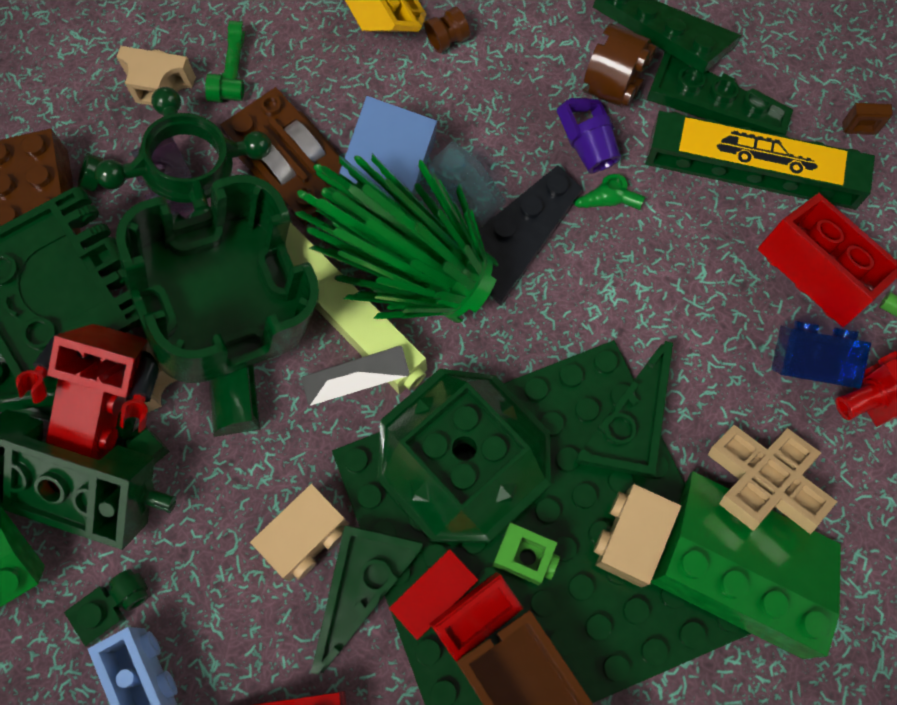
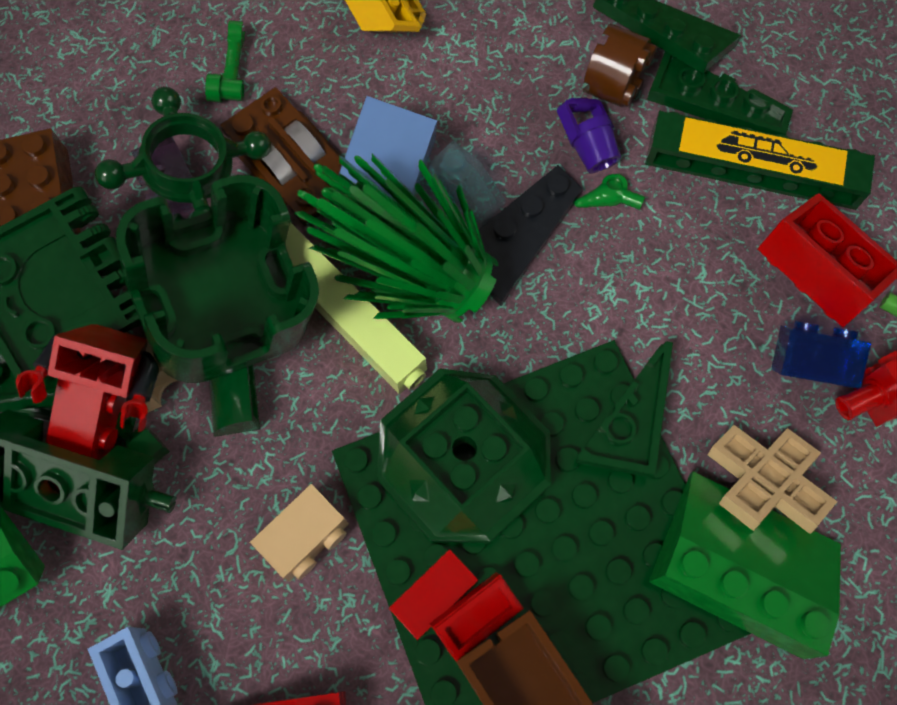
(87, 172): dark green tile -> none
(99, 610): dark green plate -> none
(154, 69): tan brick -> none
(355, 375): dark grey sticker -> none
(362, 576): dark green wing -> none
(447, 29): reddish brown wheel -> none
(520, 539): bright green brick -> none
(636, 535): tan brick -> none
(867, 118): reddish brown tile -> none

